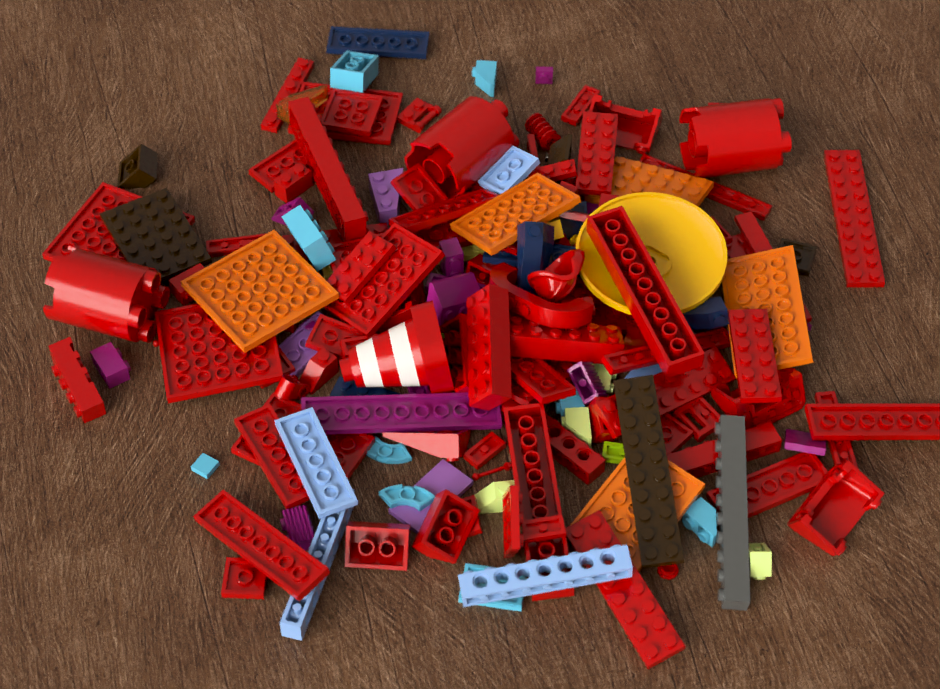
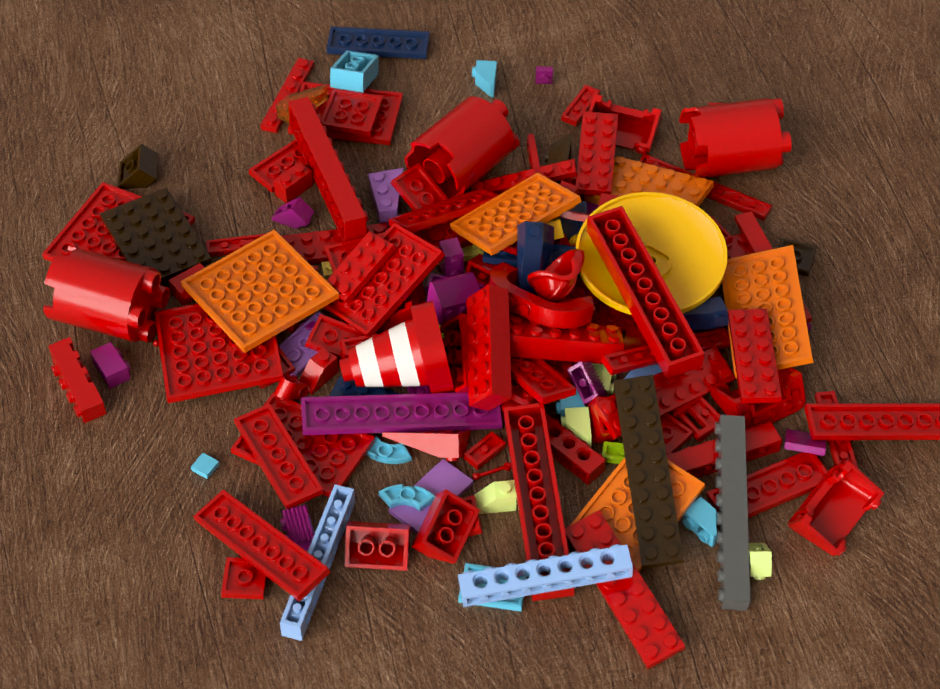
(309, 238): medium azure brick -> none
(316, 463): light blue plate -> none
(415, 111): red plate -> none
(509, 170): light blue plate -> none
(511, 521): red plate -> none
(542, 131): red piece -> none
(543, 528): red plate -> none
(668, 572): red plate -> none
(853, 219): red plate -> none

